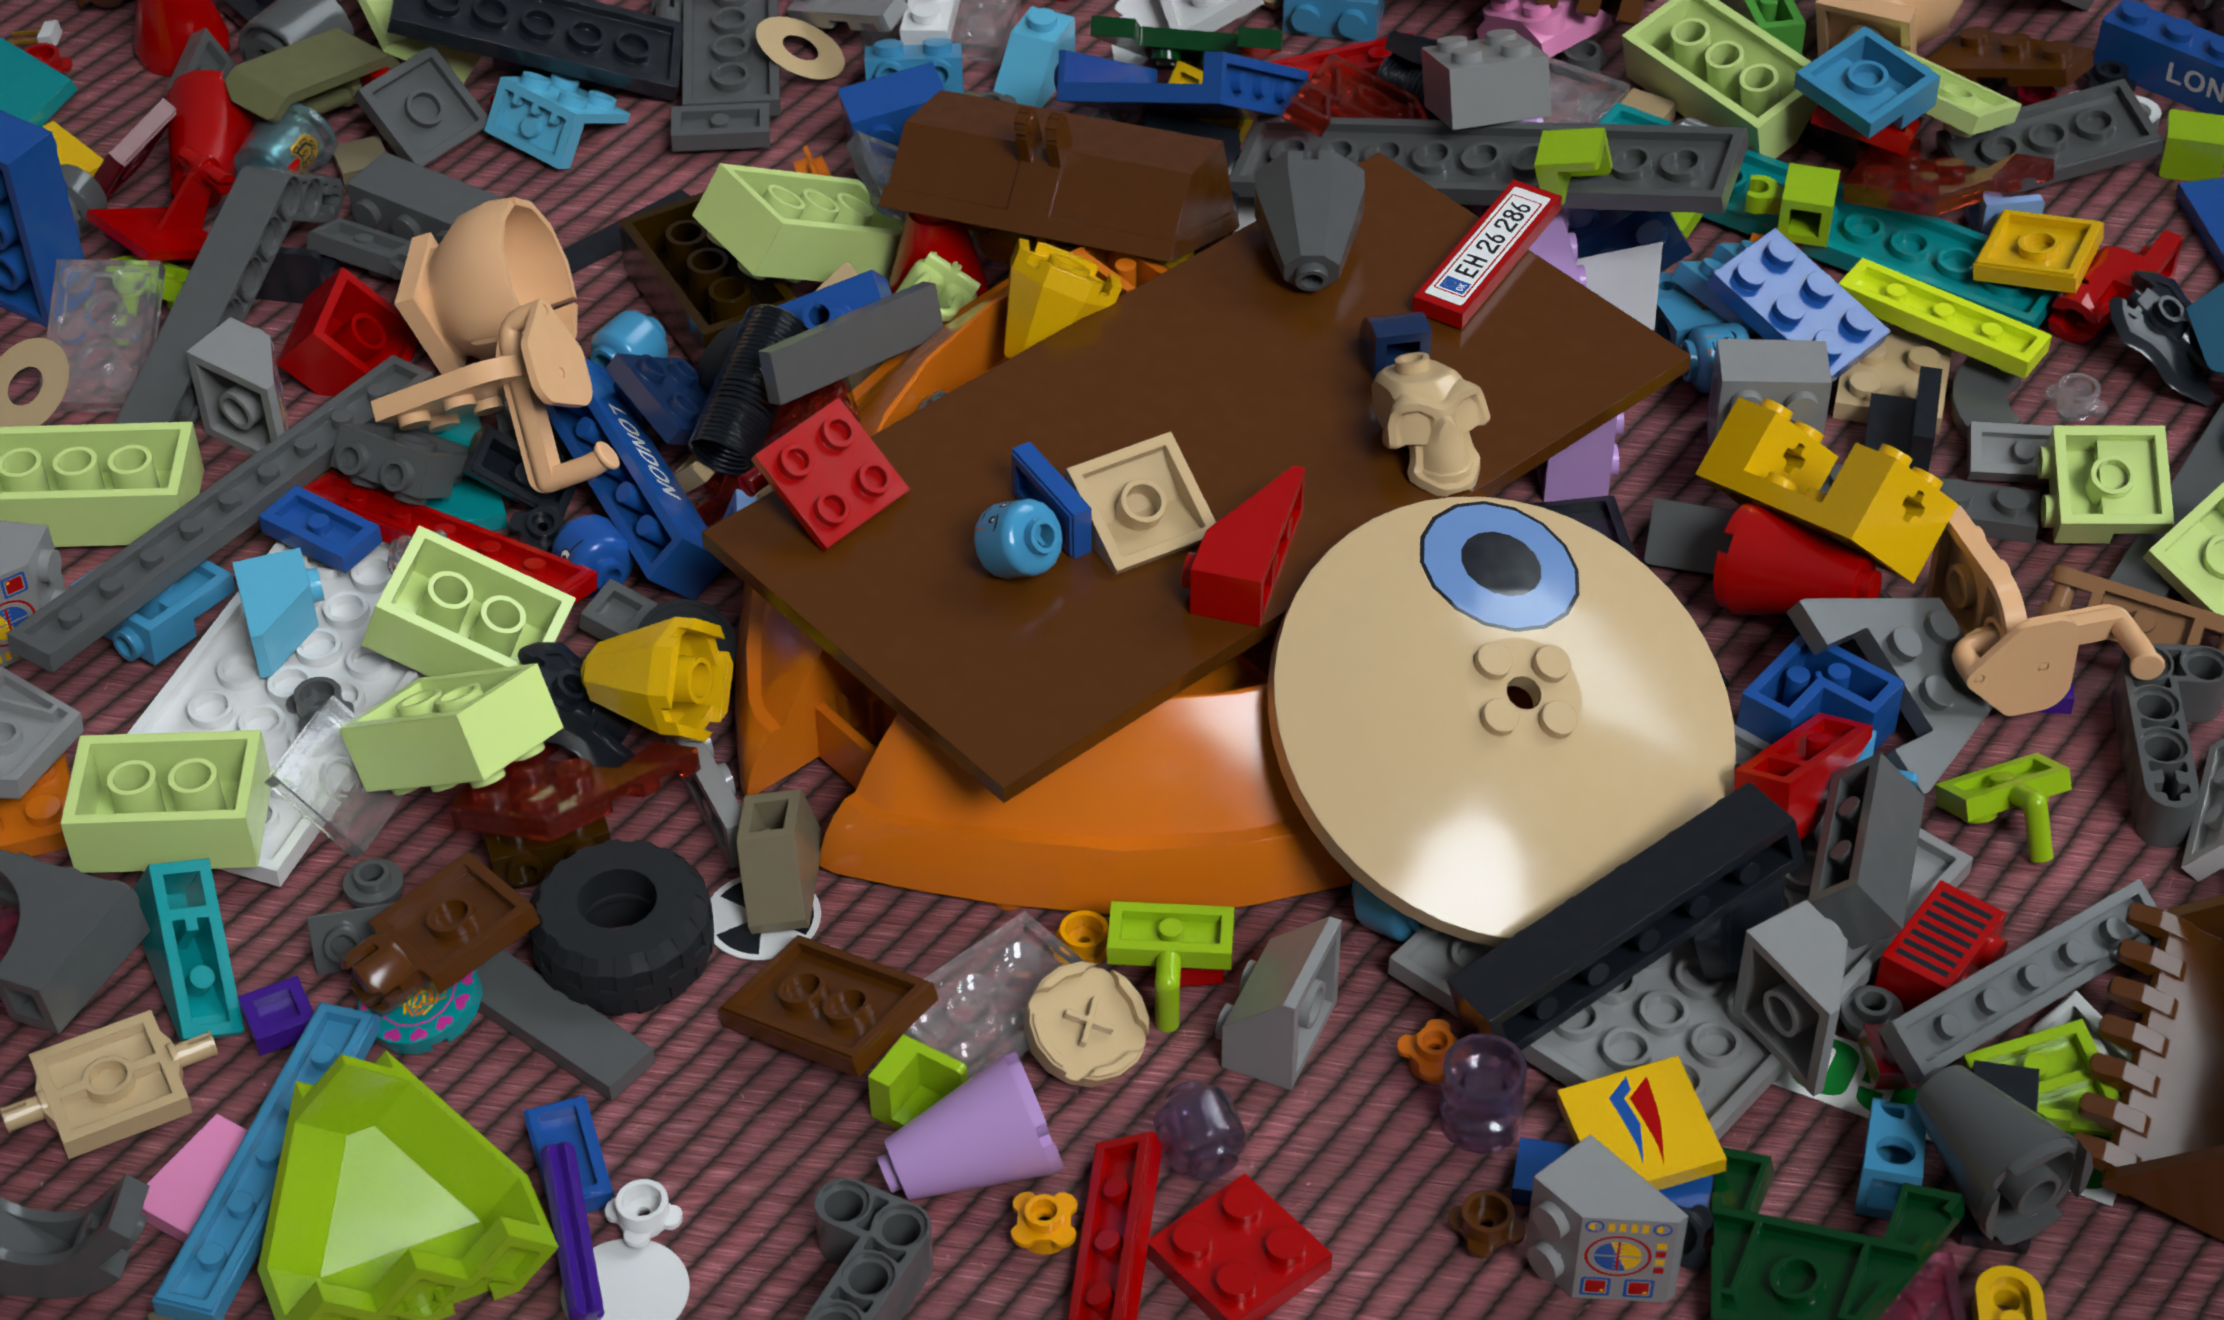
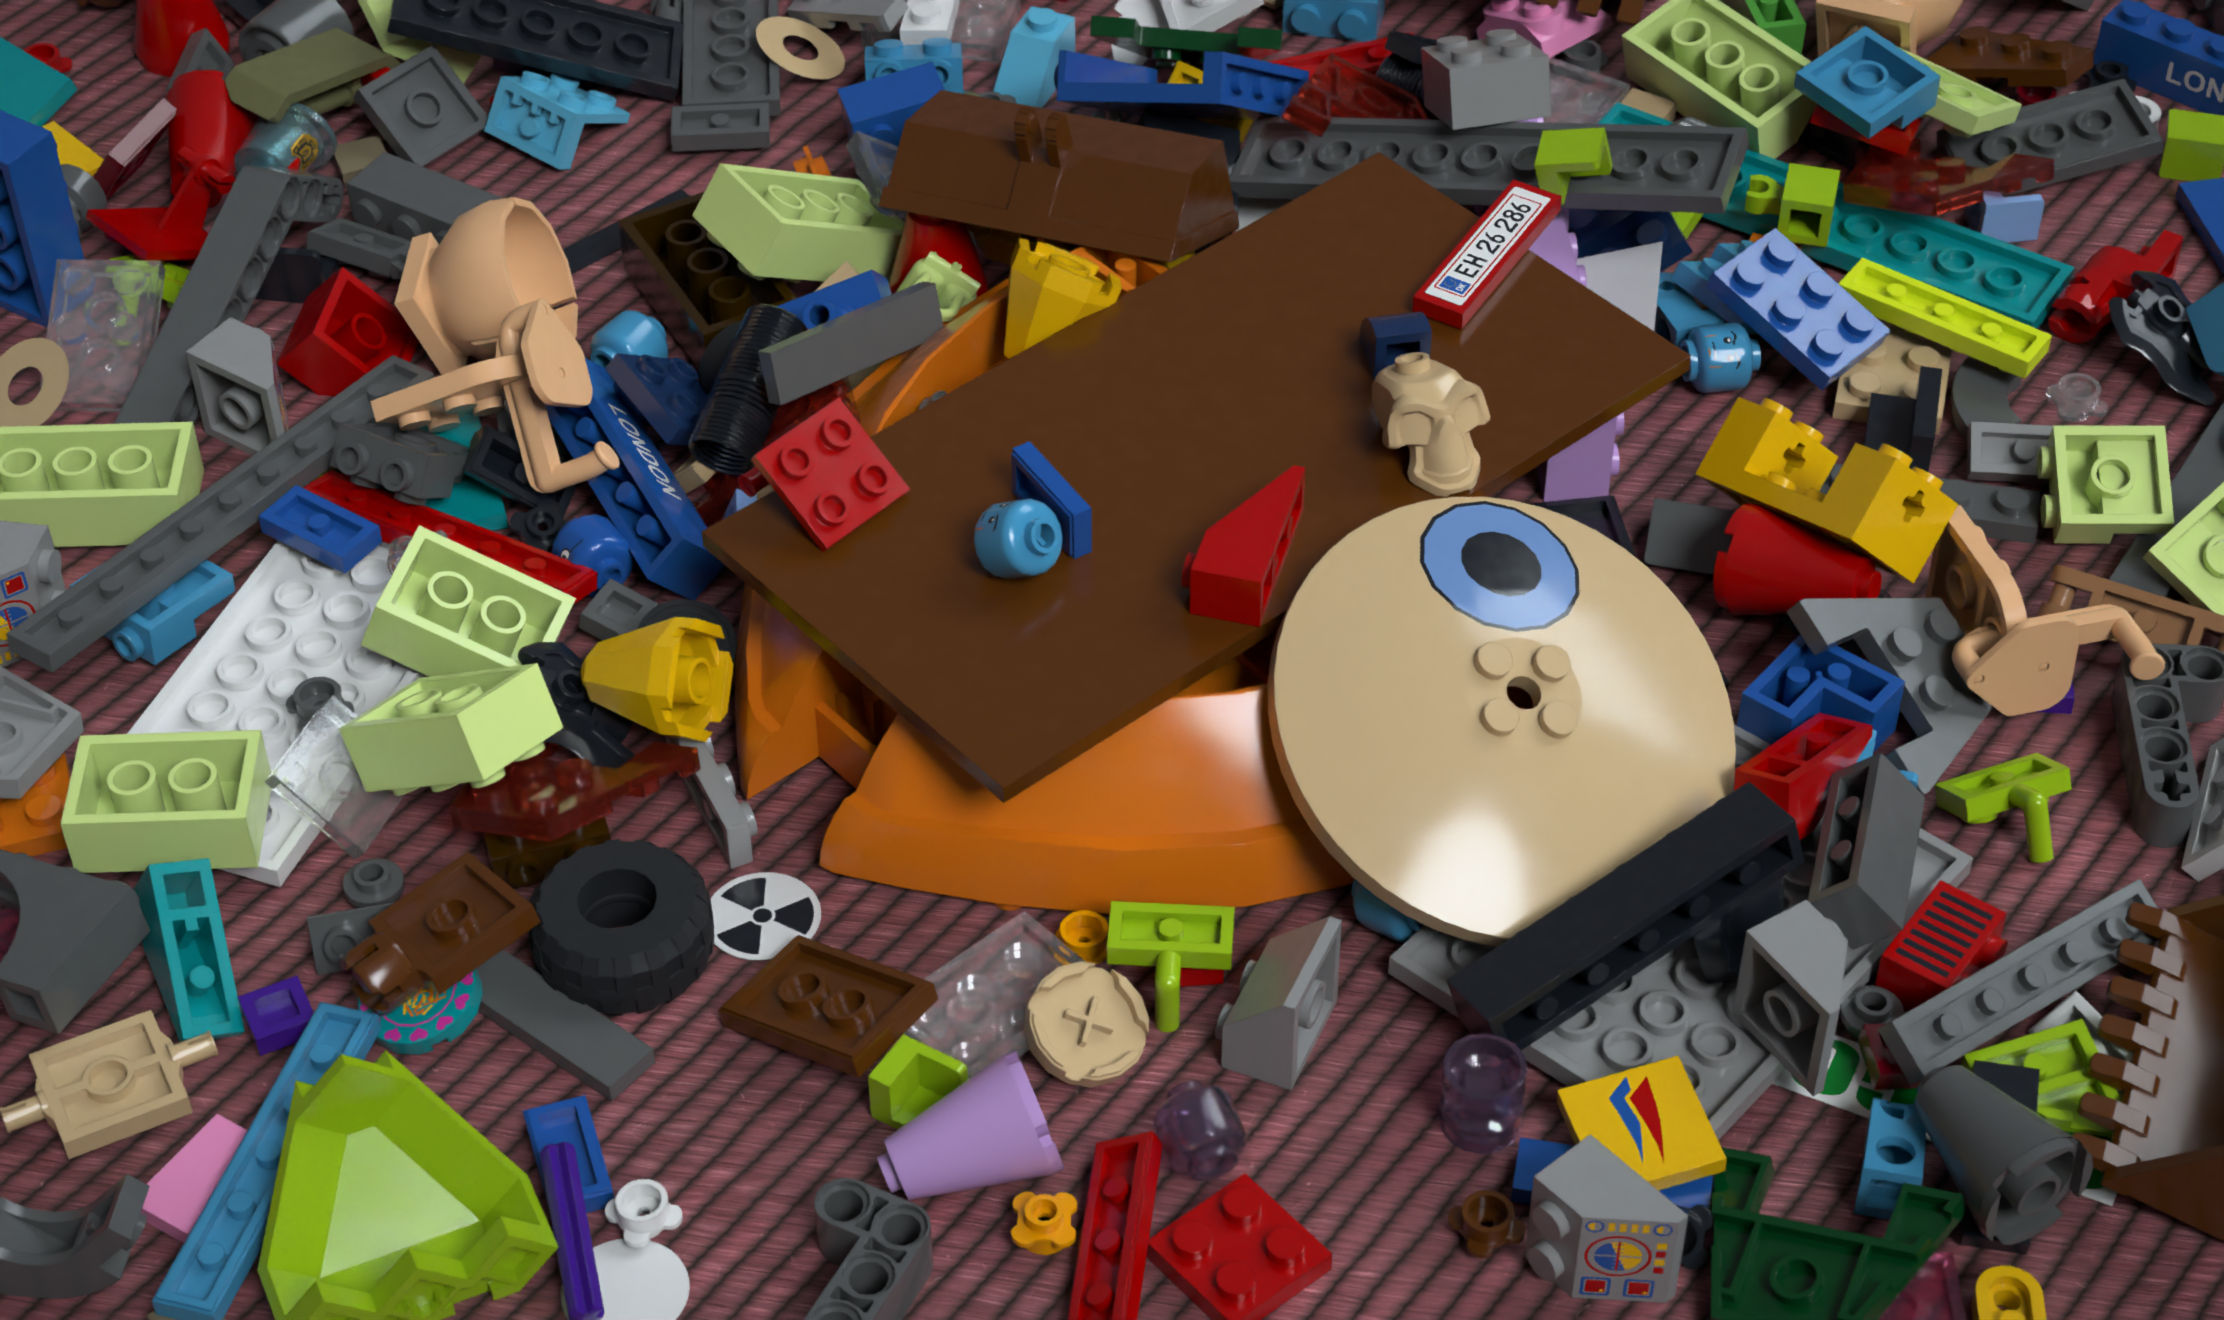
(49, 33): white piece -> none
(278, 605): medium azure slope -> none
(778, 860): dark tan slope -> none
(1141, 503): tan slope -> none
(1309, 214): dark grey cone -> none
(1423, 1060): orange plate -> none
(1781, 370): light grey brick -> none
(2038, 251): yellow tile -> none

